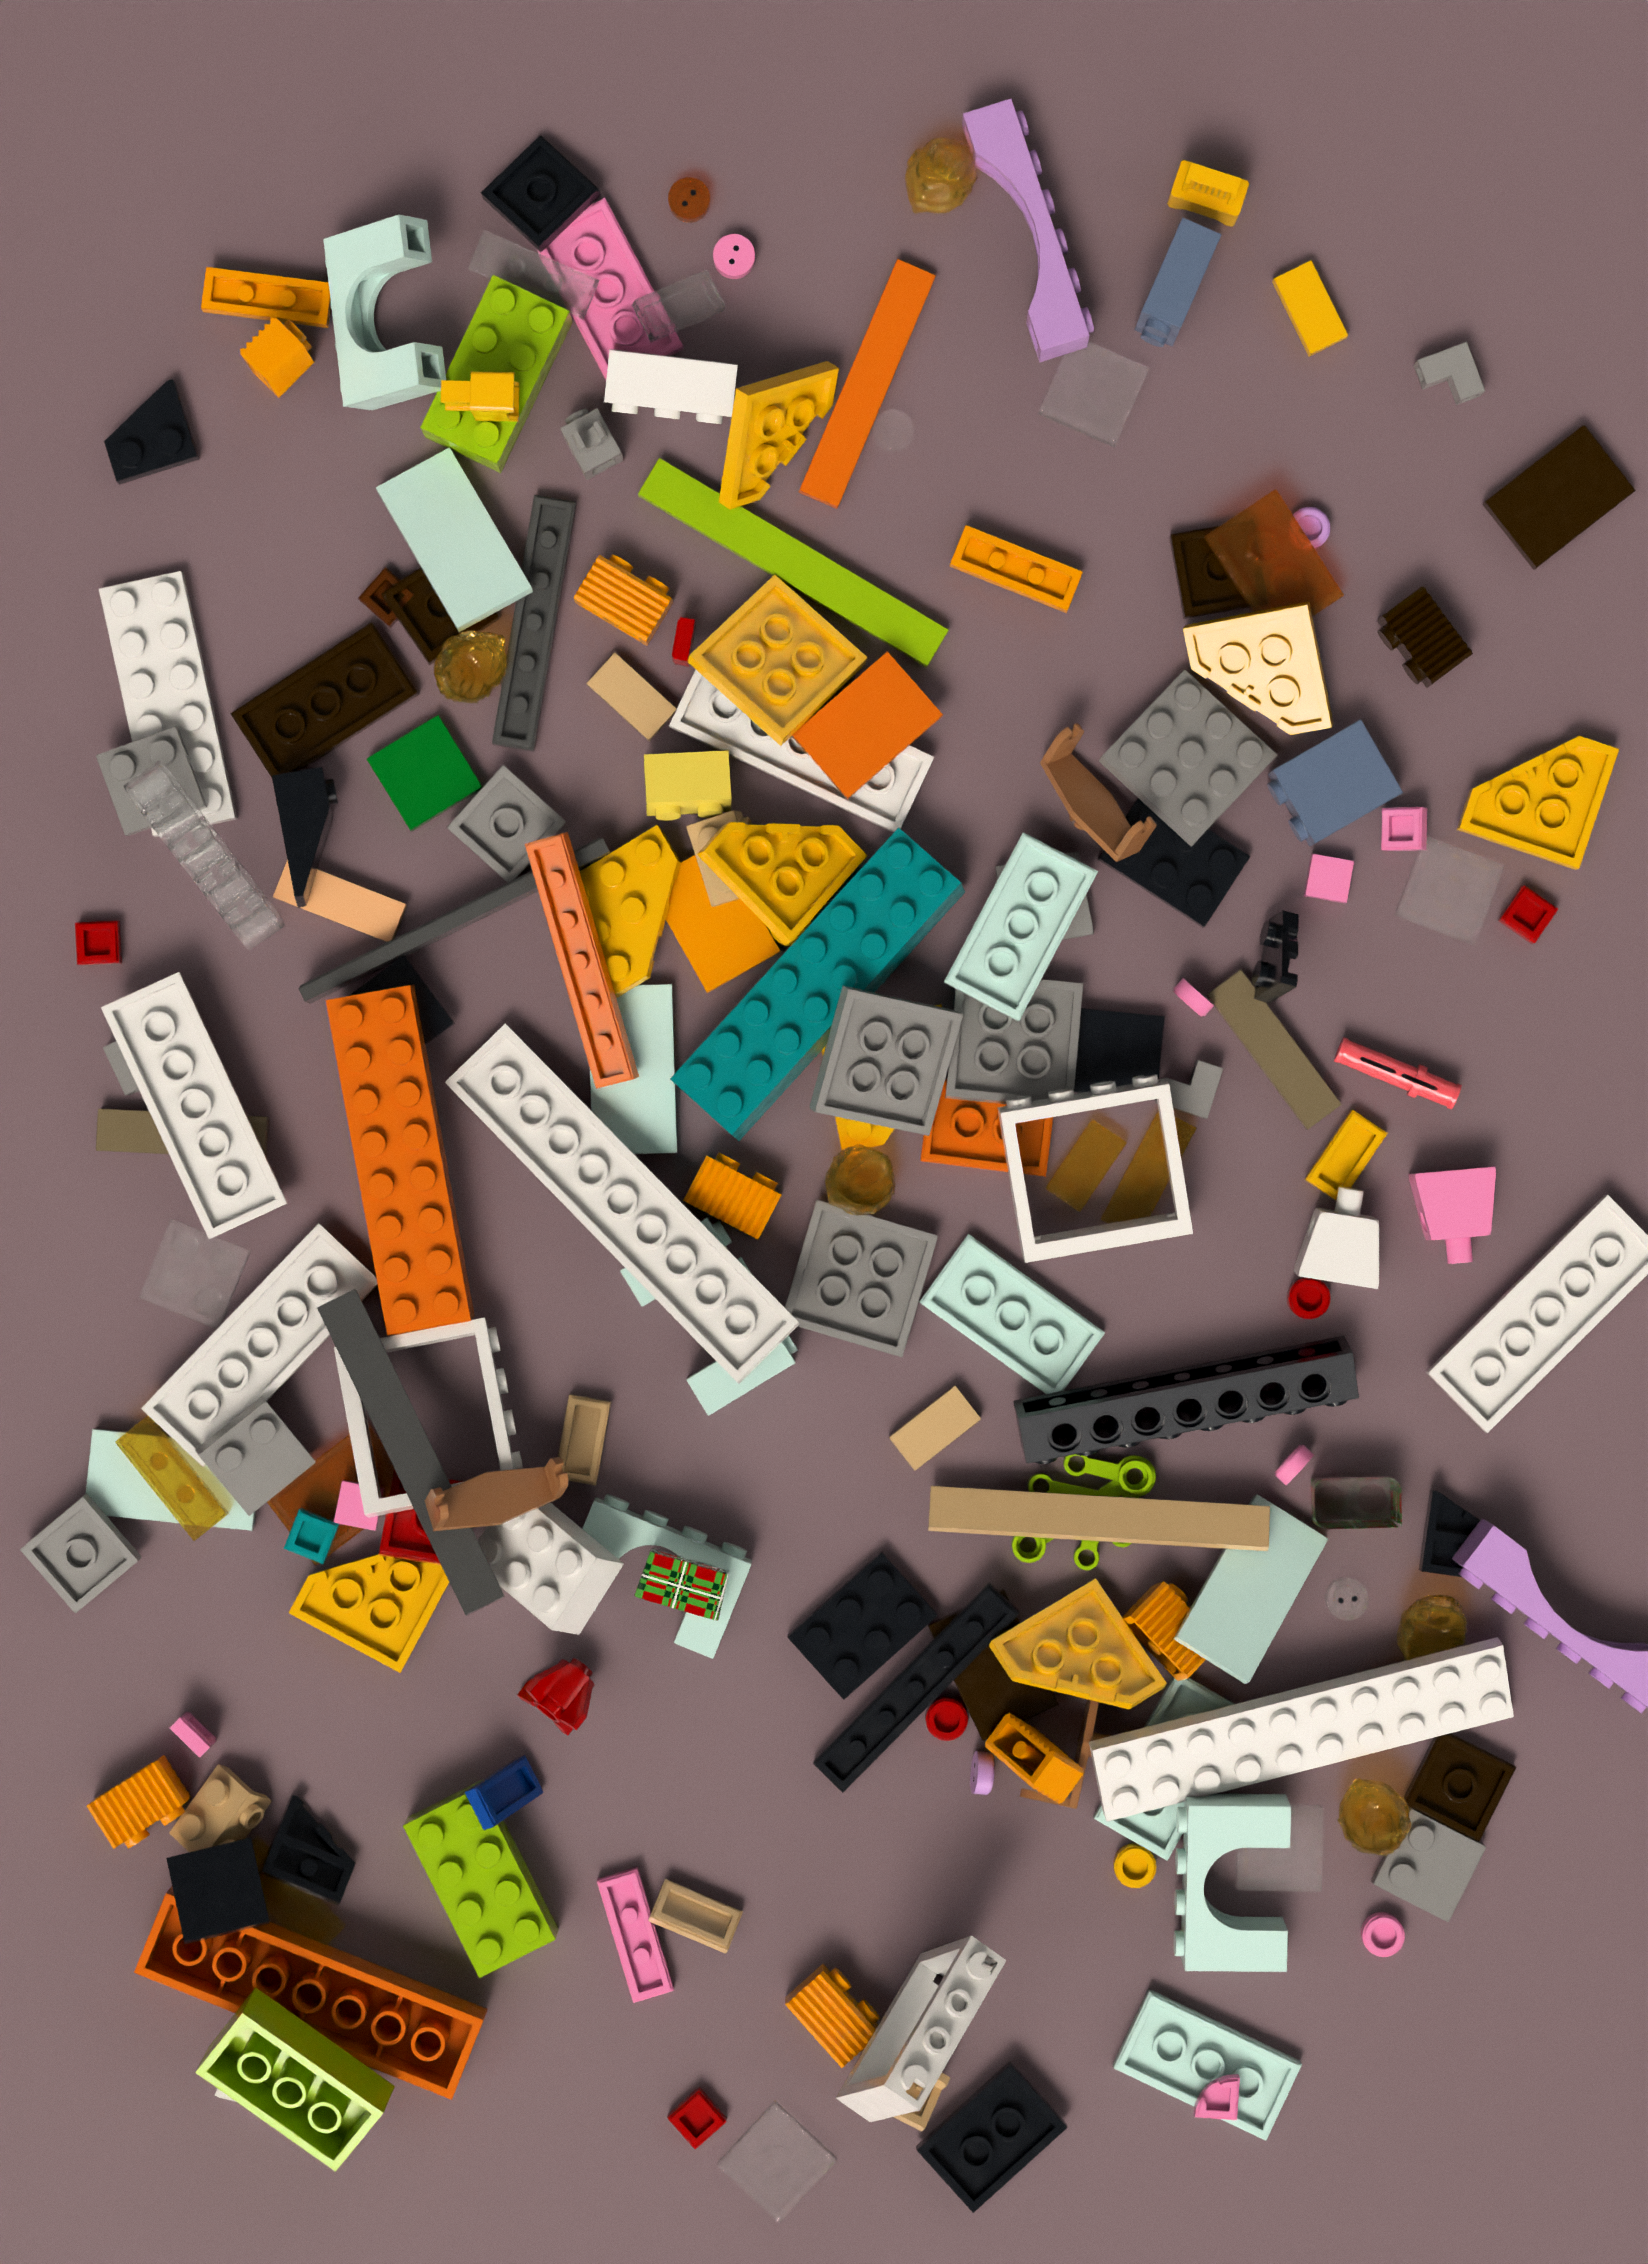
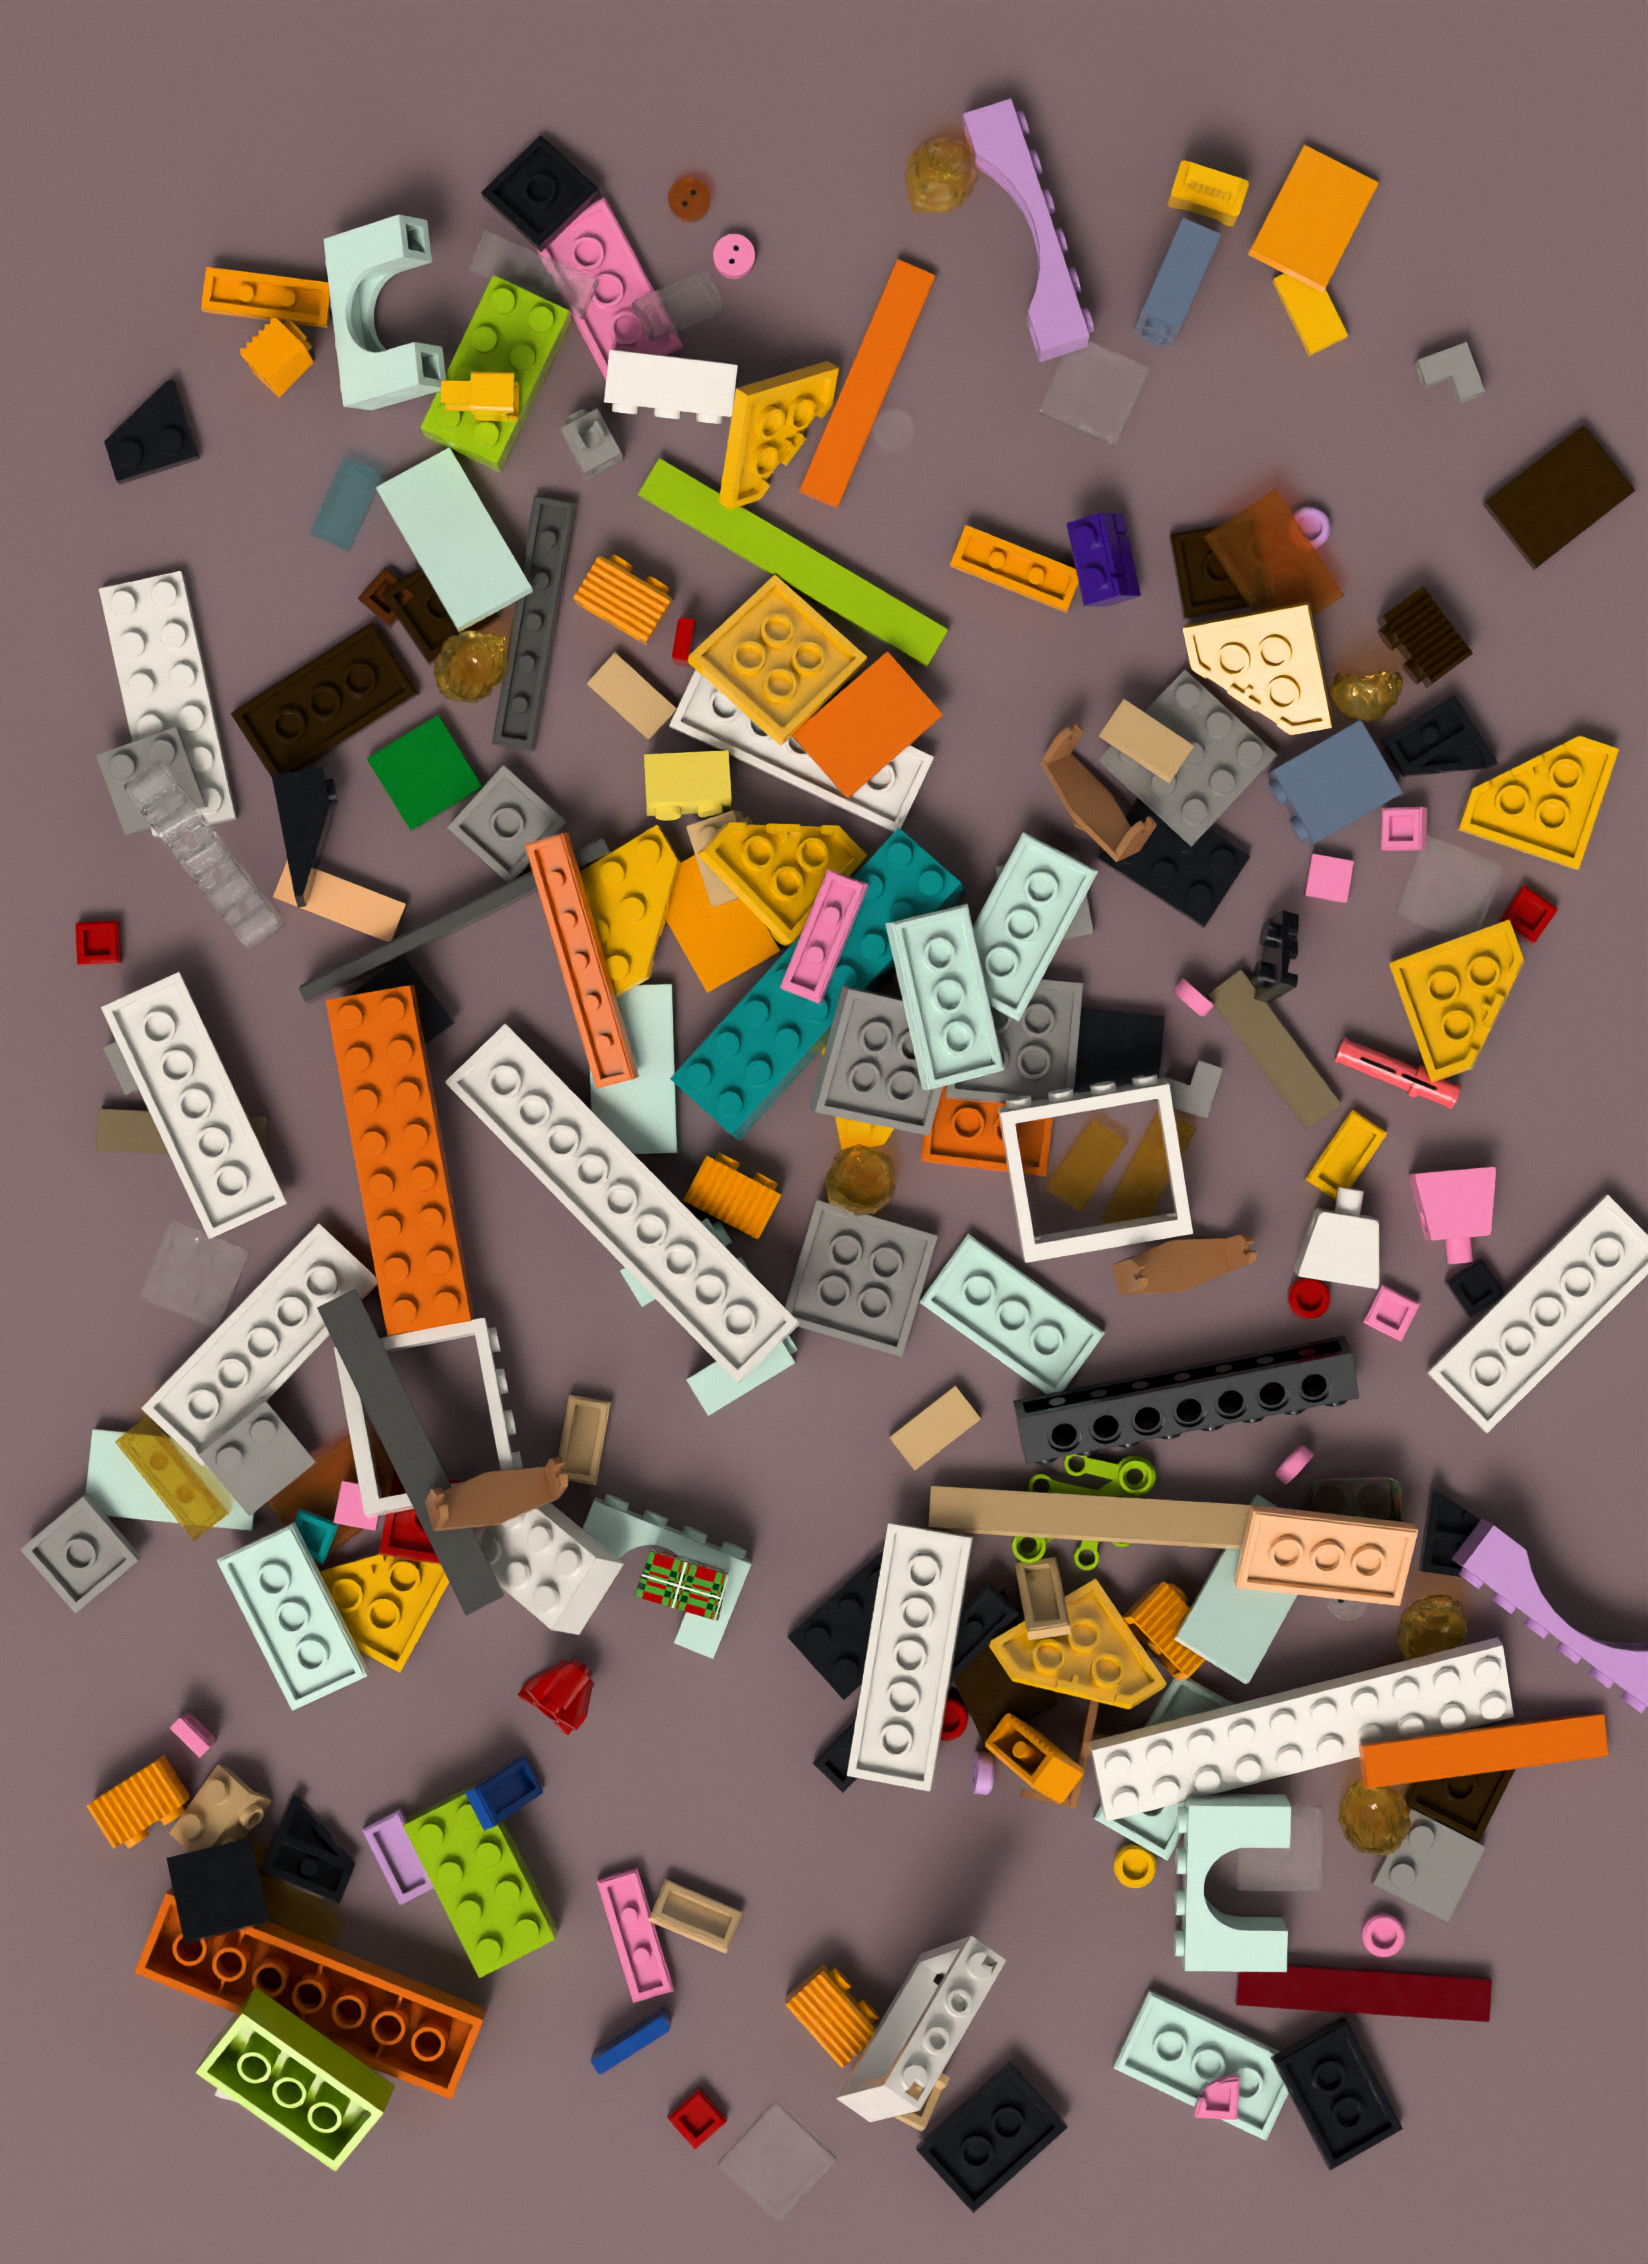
(293, 1616): none -> light aqua tile
(346, 504): none -> clear light blue tile
(397, 1857): none -> lavender tile
(631, 2041): none -> blue tile
(824, 936): none -> bright pink tile
(910, 1656): none -> white plate
(945, 997): none -> light aqua tile
(1042, 1598): none -> tan tile
(1103, 559): none -> dark purple brick
(1146, 741): none -> tan tile
(1182, 1264): none -> medium nougat piece
(1313, 218): none -> light orange tile
(1325, 1555): none -> light nougat tile
(1336, 2093): none -> black tile
(1366, 696): none -> clear yellow hair
(1368, 1992): none -> dark red tile
(1390, 1312): none -> bright pink tile
(1439, 743): none -> black wing
(1457, 995): none -> yellow plate
(1474, 1287): none -> black tile
(1483, 1750): none -> orange tile

